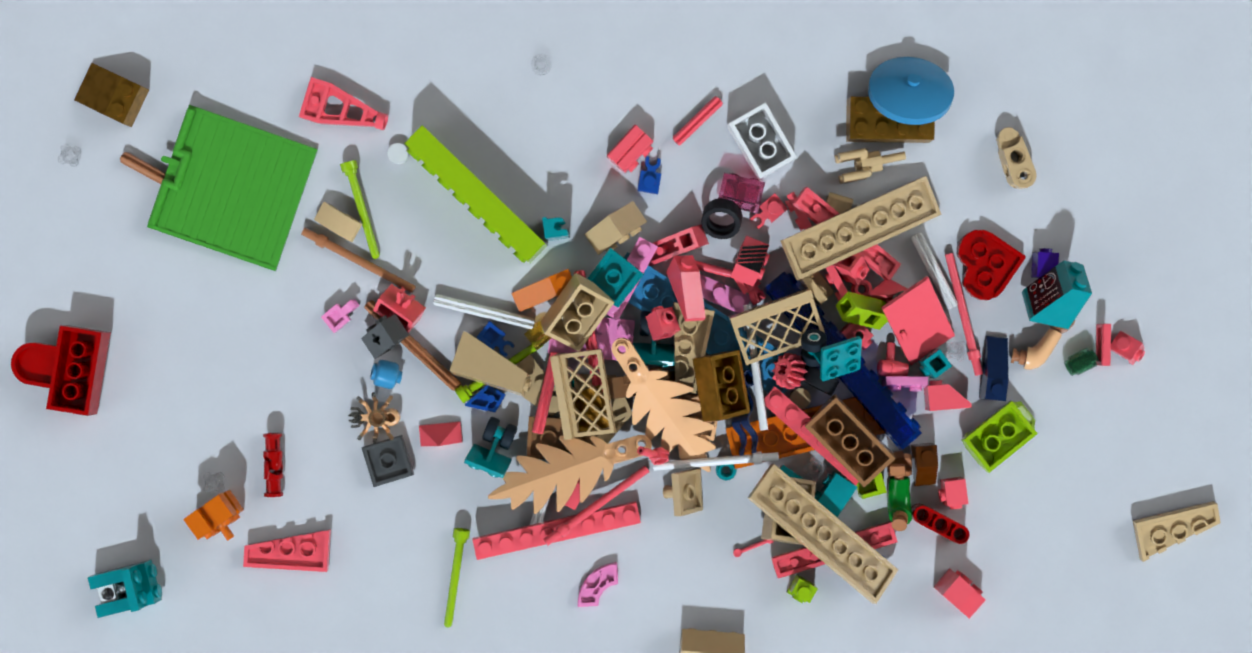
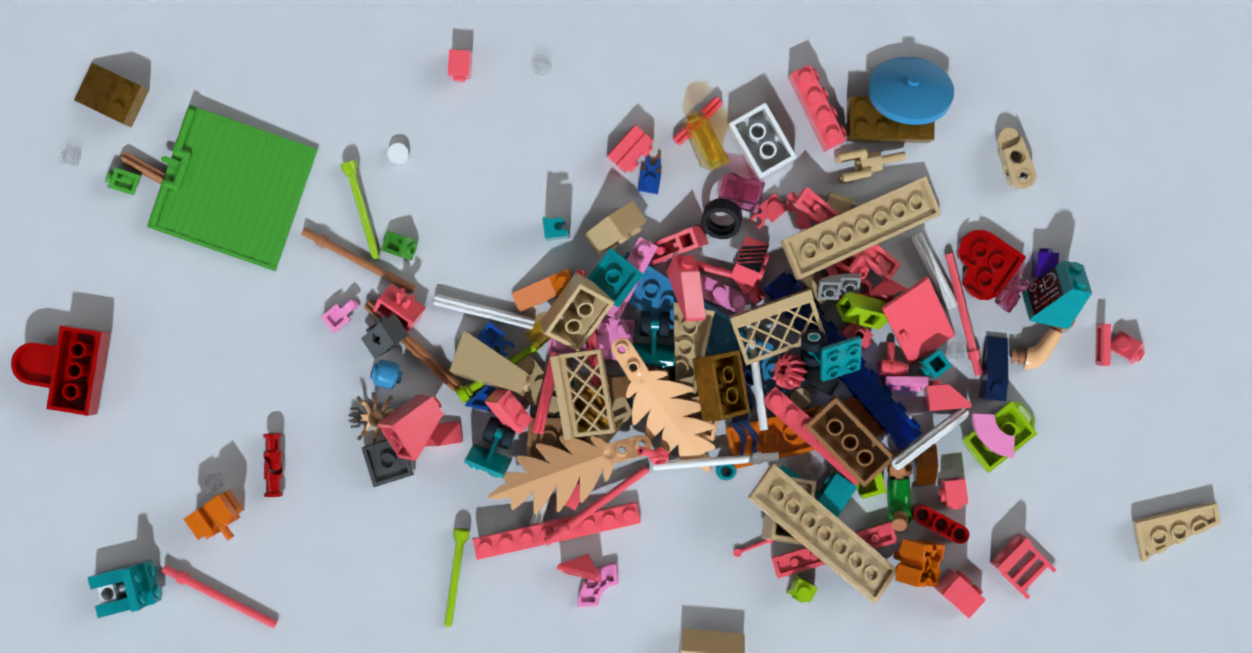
(122, 180): none -> bright green bracket
(183, 578): none -> coral bar
(296, 552): coral wing -> none
(316, 100): coral plate -> none
(338, 222): tan slope -> none
(399, 245): none -> bright green bracket
(412, 425): none -> coral slope
(459, 65): none -> coral brick
(472, 191): lime brick -> none
(509, 410): none -> coral brick
(581, 567): none -> coral slope
(662, 323): coral brick -> none
(685, 491): tan tile -> none
(704, 141): none -> clear yellow slope
(816, 108): none -> coral brick
(837, 285): none -> light grey slope
(919, 562): none -> orange brick
(929, 438): none -> white axle
(992, 436): none -> bright pink tile
(1009, 294): none -> clear pink plate
(1012, 554): none -> coral plate
(1081, 362): clear green brick -> none

